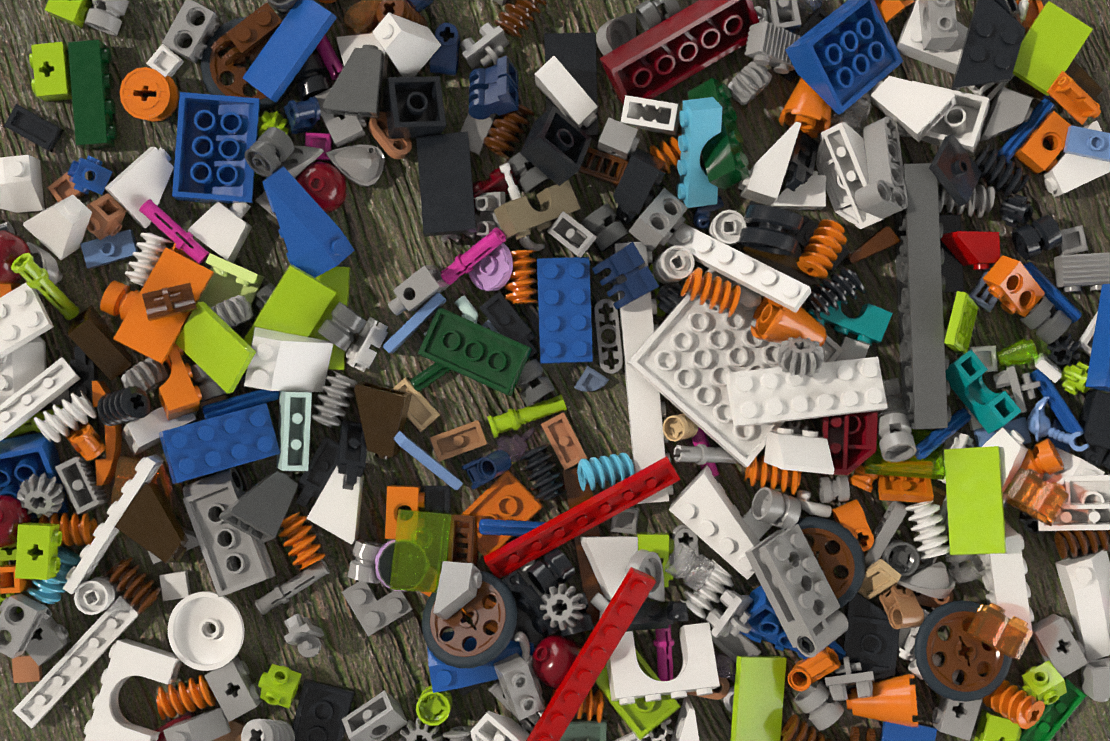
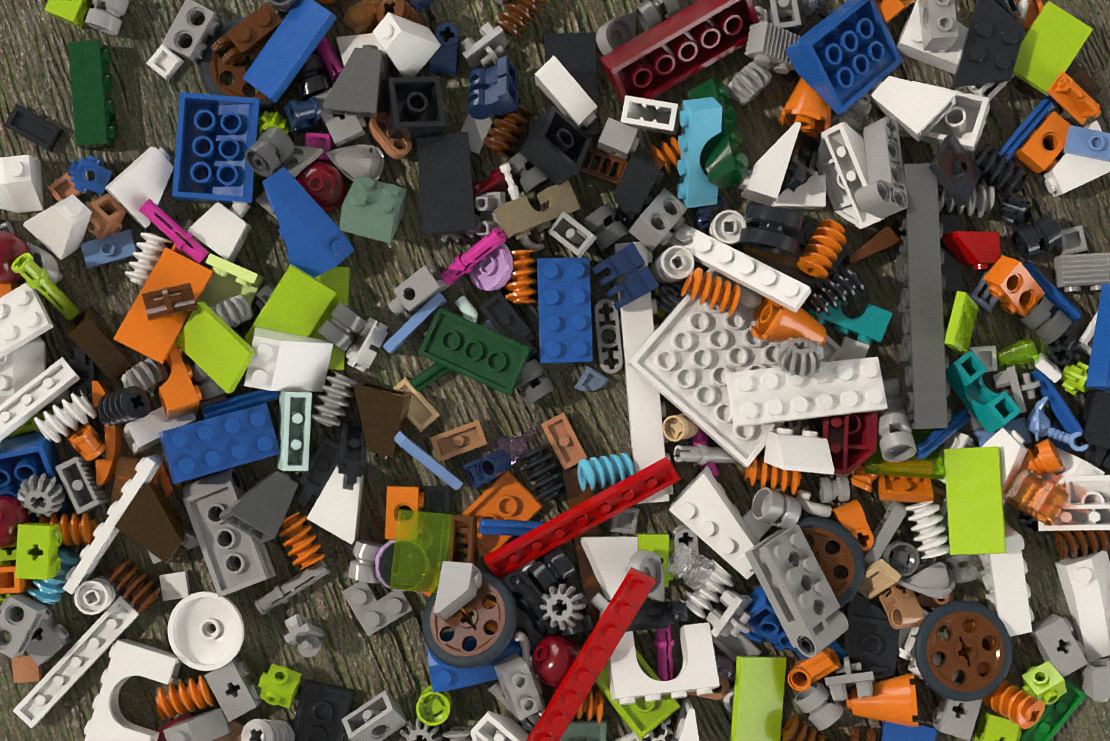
(43, 60): lime brick -> none
(118, 299): orange wheel -> none
(147, 81): orange piece -> none
(373, 209): none -> sand green brick
(514, 418): lime pin -> none
(1000, 631): clear orange brick -> none
(1006, 113): light grey slope -> none

